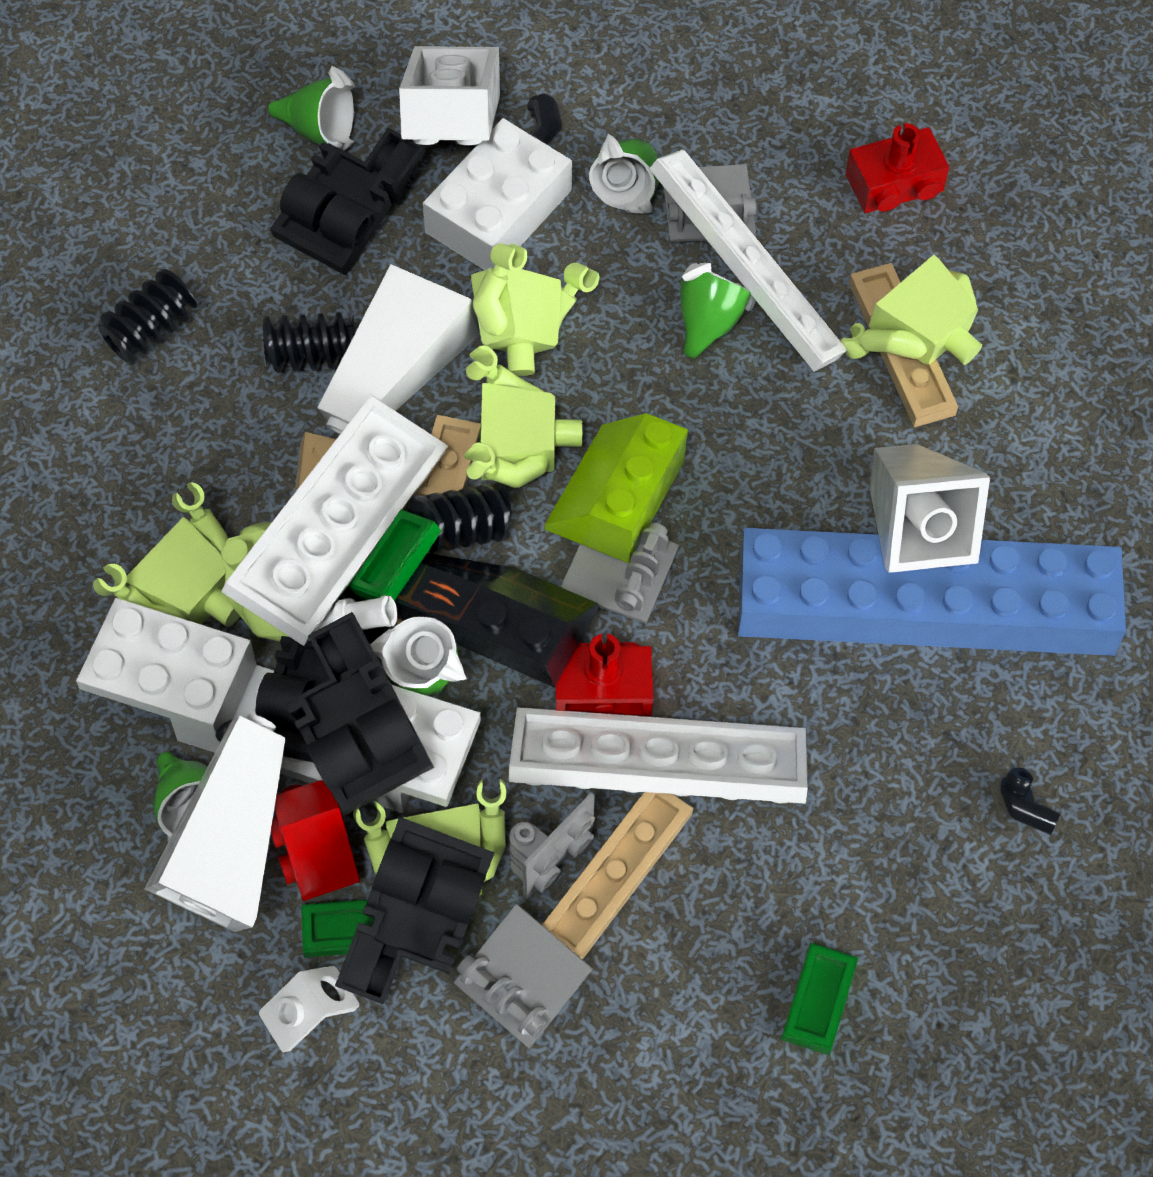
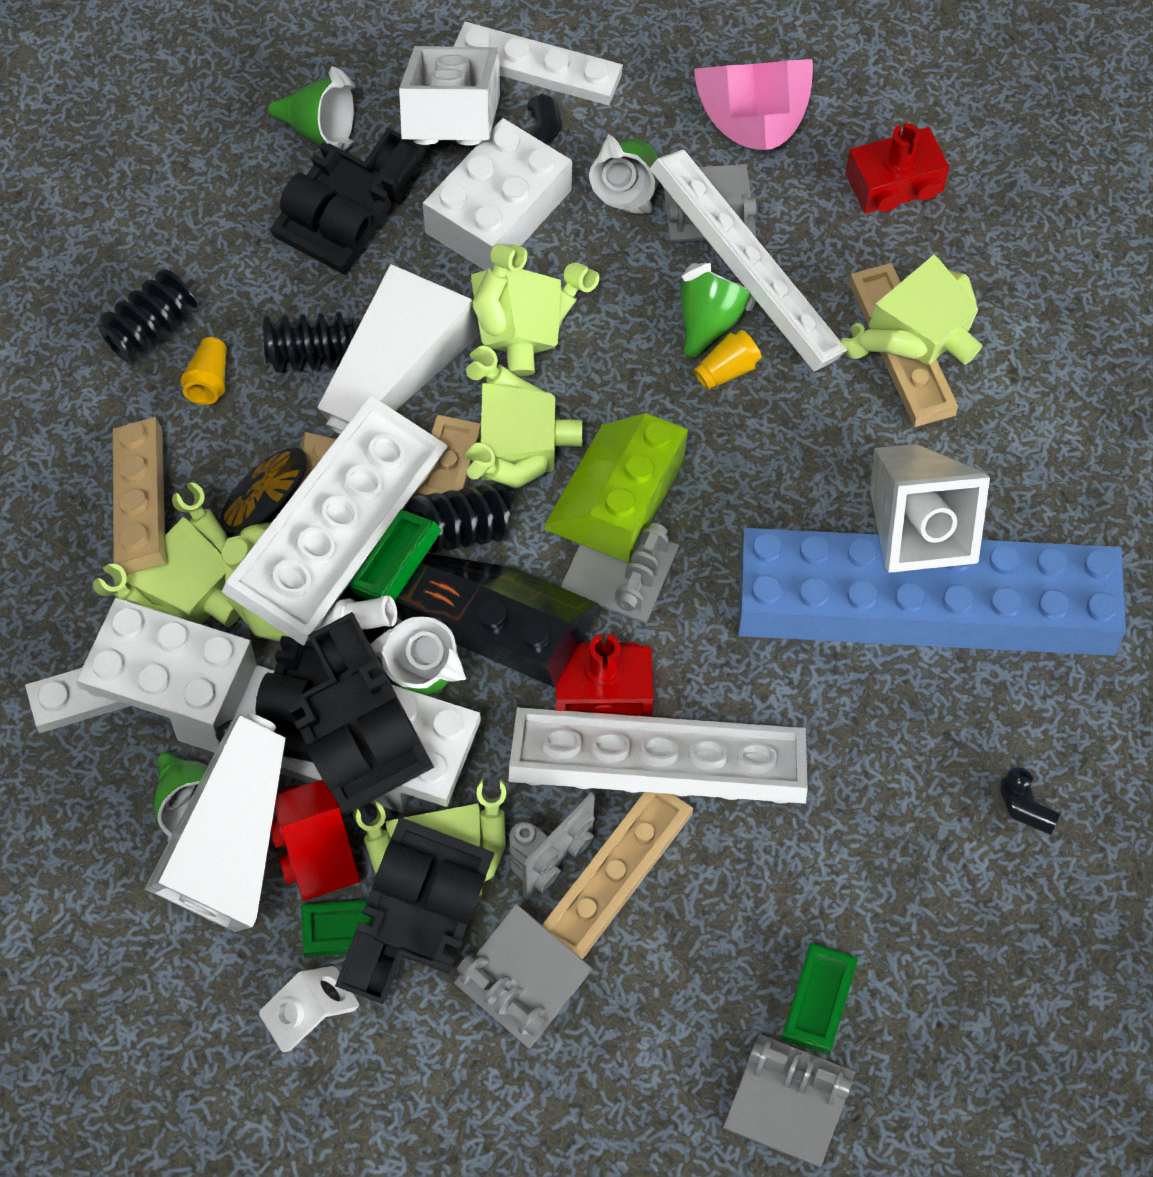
(60, 702): none -> white plate
(138, 496): none -> tan plate
(205, 375): none -> yellow cone
(264, 490): none -> shield
(546, 64): none -> white plate
(728, 360): none -> yellow cone
(756, 102): none -> bright pink brick
(789, 1100): none -> light grey hinge

